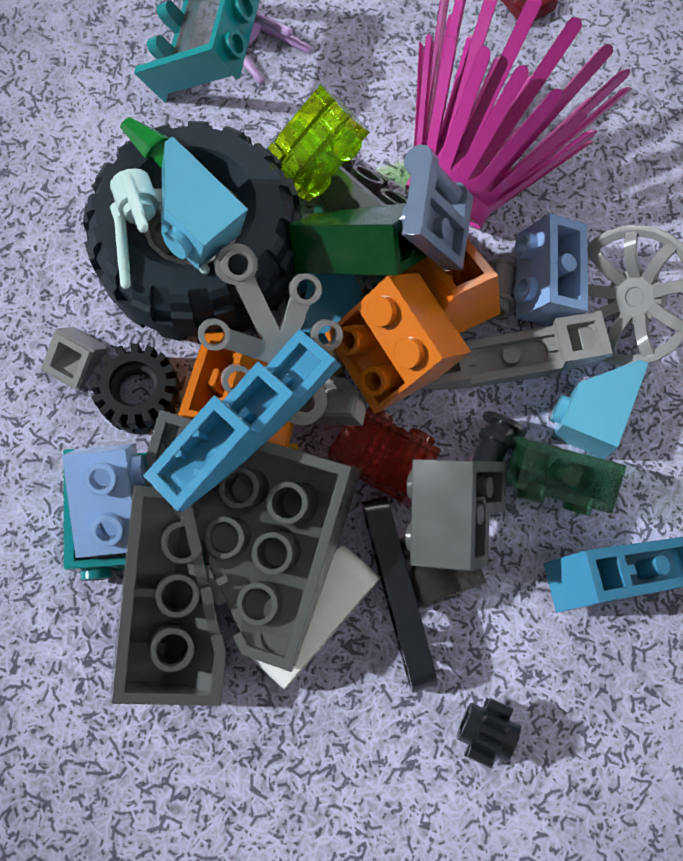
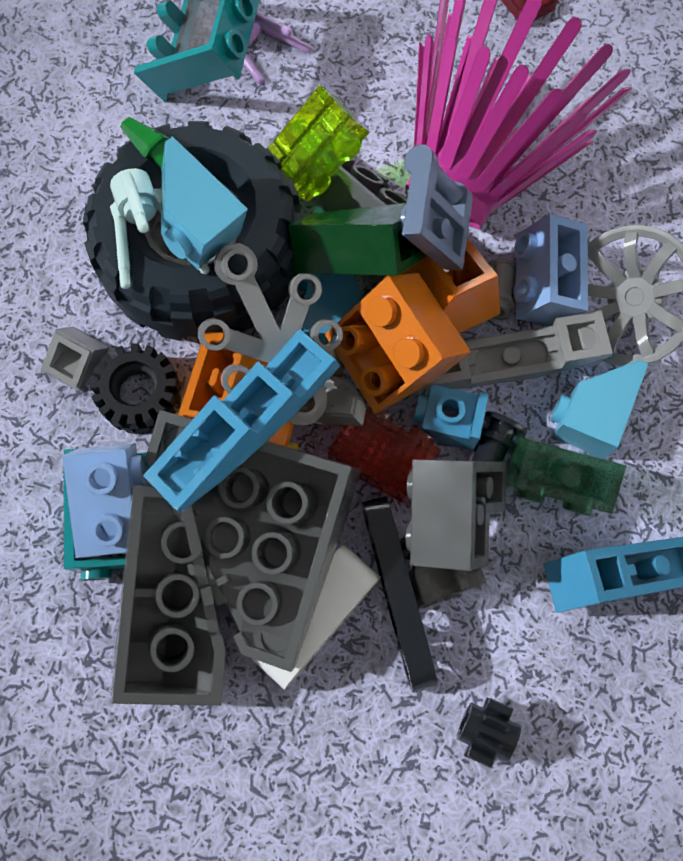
(458, 431): none -> dark azure brick

